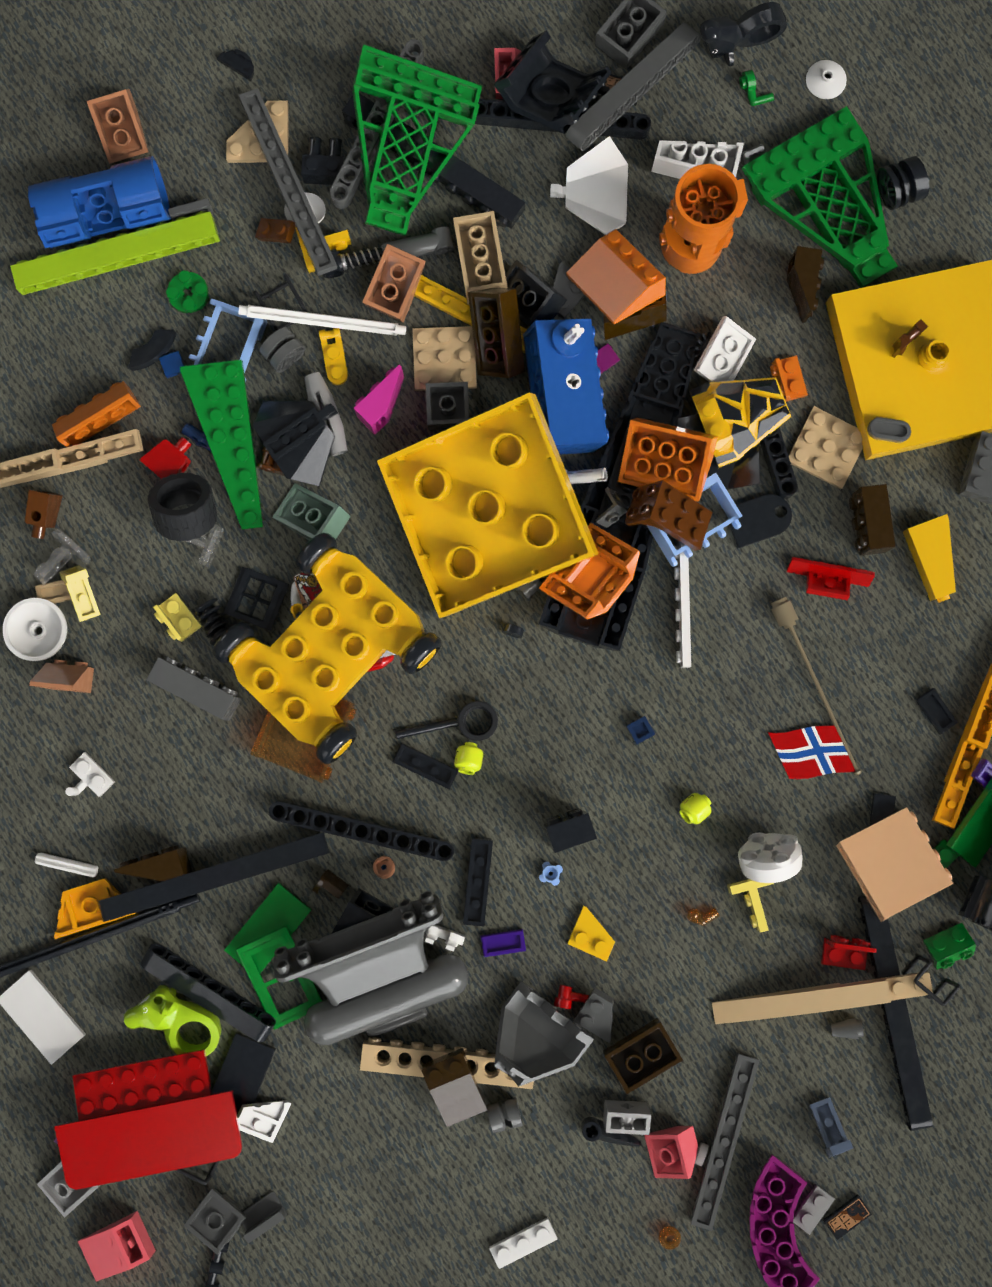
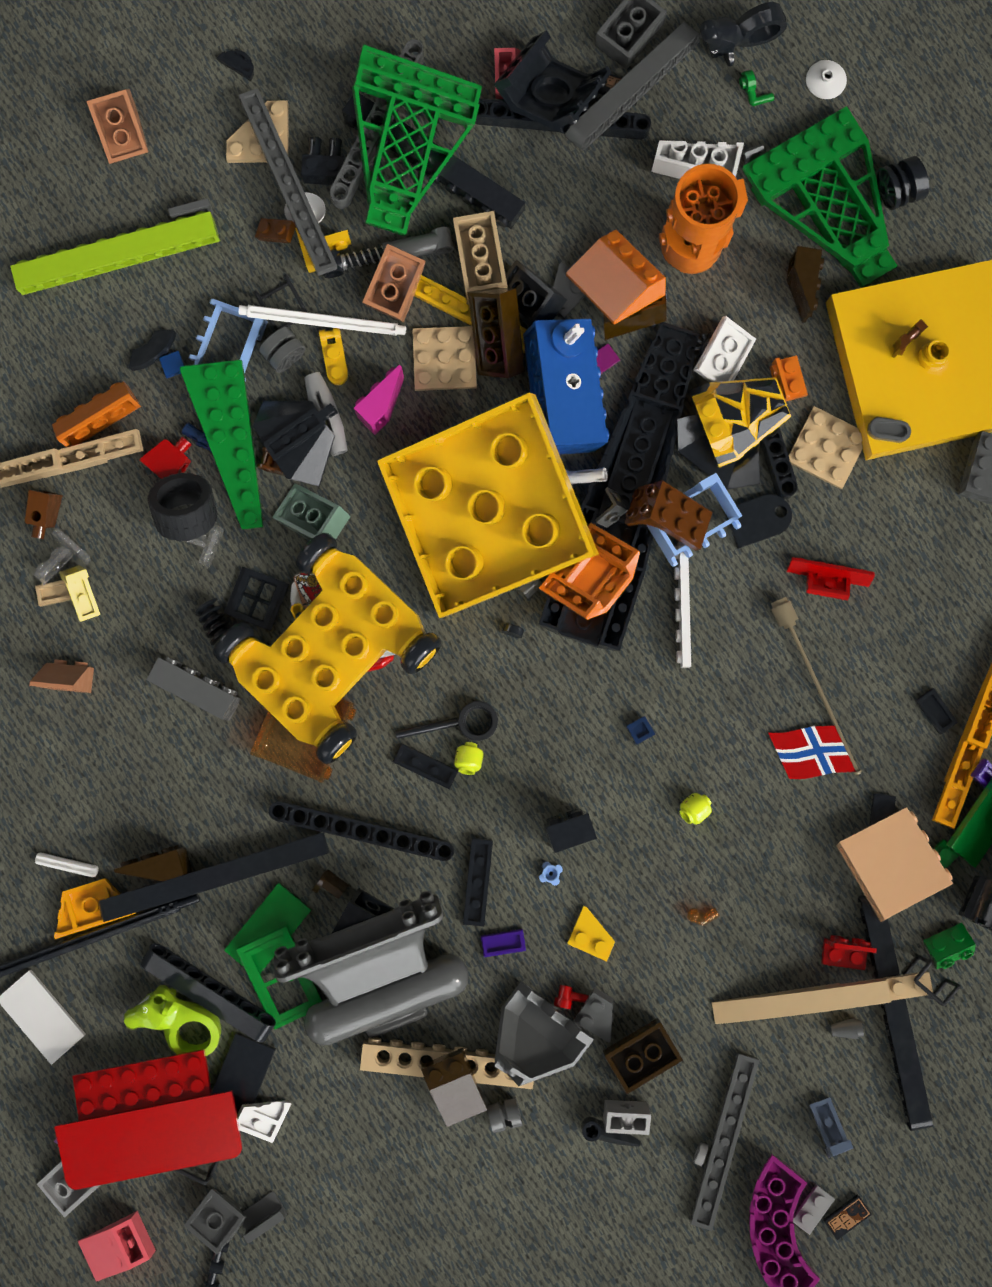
(21, 628): white dish -> none
(90, 775): white plate -> none
(99, 202): blue cylinder -> none
(177, 618): light yellow bracket -> none
(189, 303): green plate -> none
(384, 867): nougat tile -> none
(446, 404): dark grey brick -> none
(452, 938): white plate -> none
(523, 1243): white plate -> none
(597, 187): white panel -> none
(666, 1231): clear orange plate -> none
(667, 454): orange slope -> none
(672, 1152): coral slope -> none
(752, 900): light yellow bracket -> none
(770, 857): white piece -> none
(872, 520): dark brown brick -> none
(933, 556): yellow slope -> none

